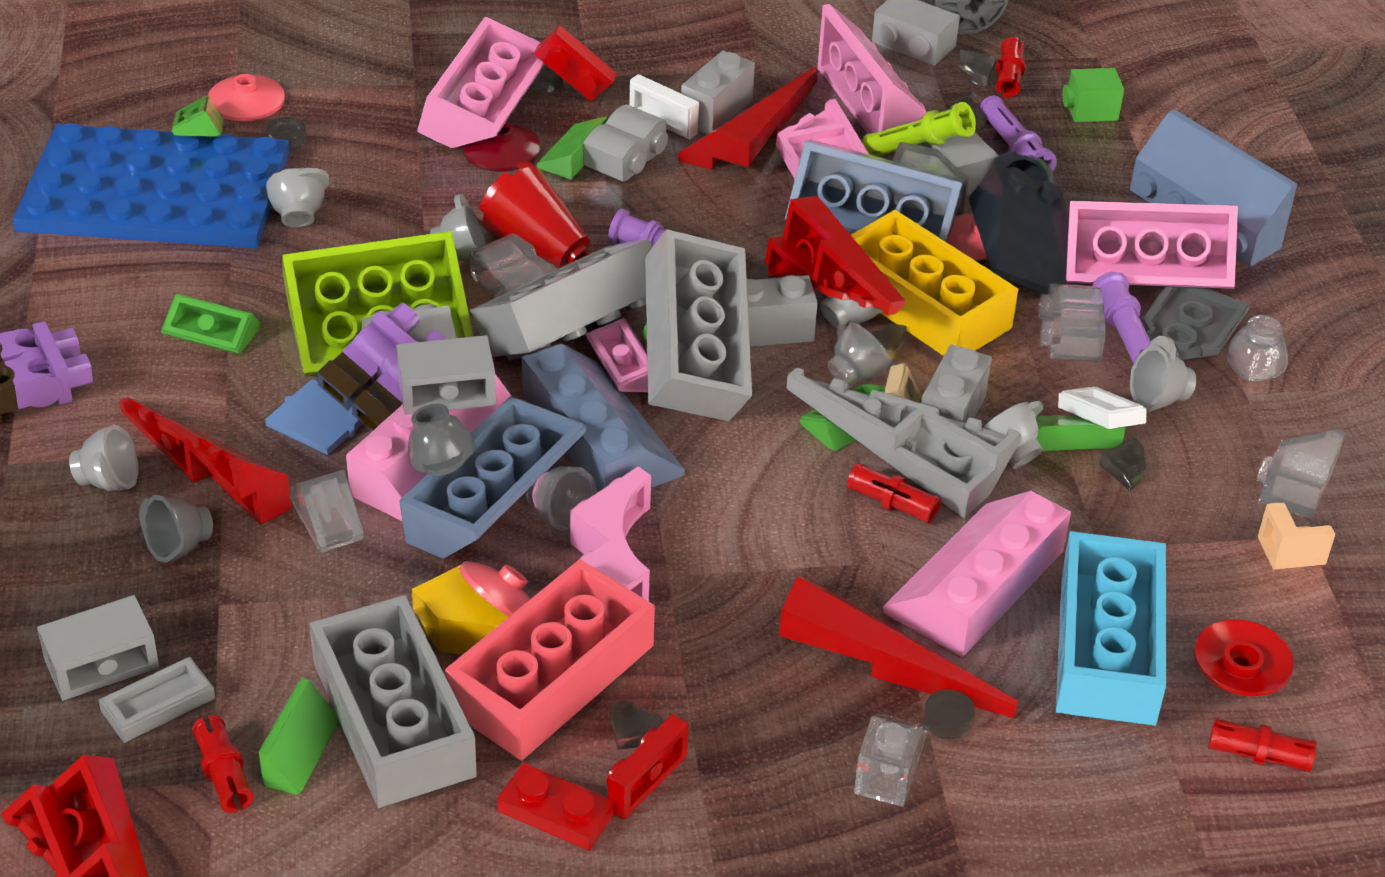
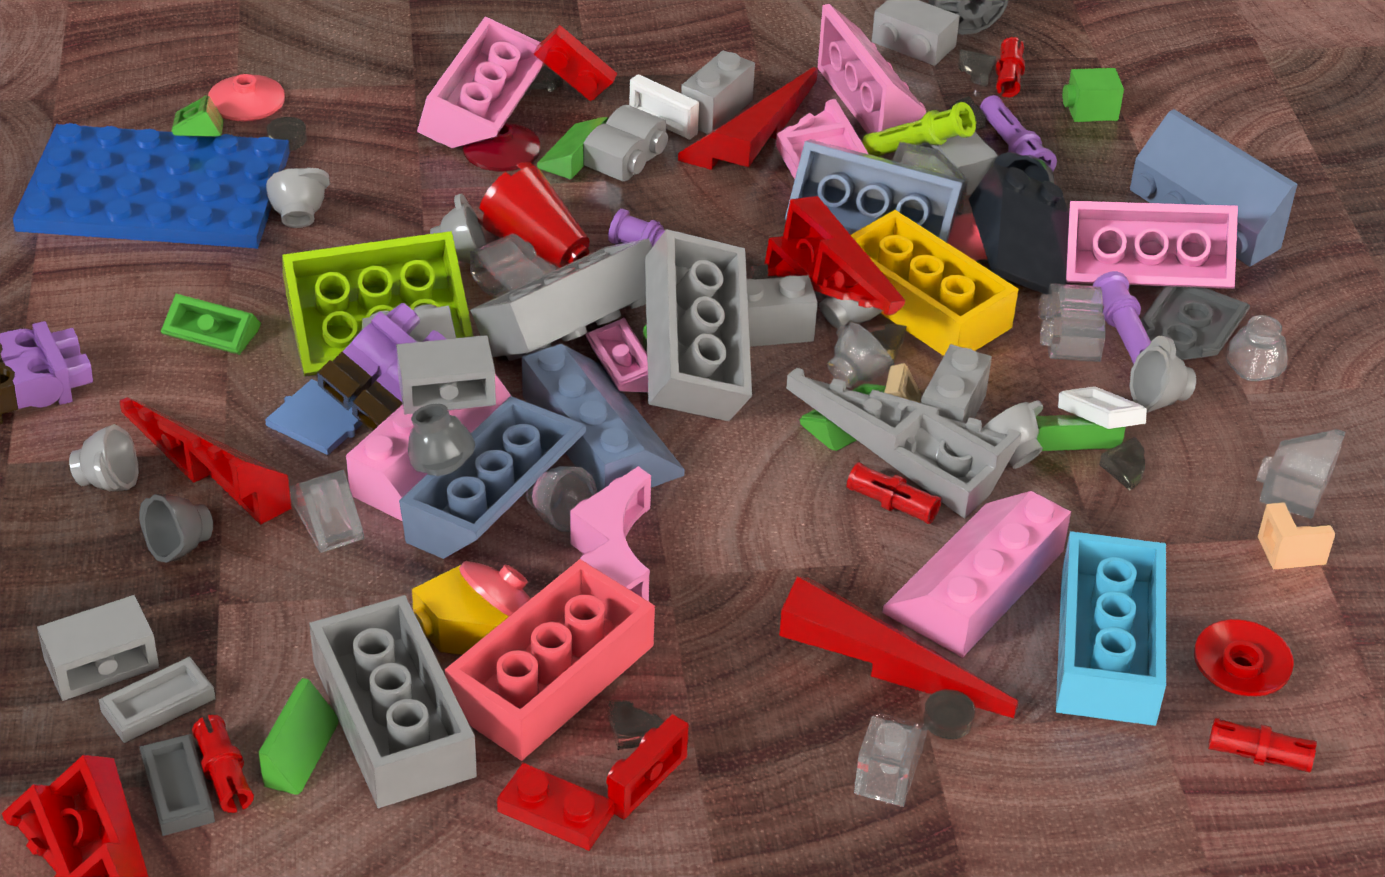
(177, 784): none -> dark grey tile

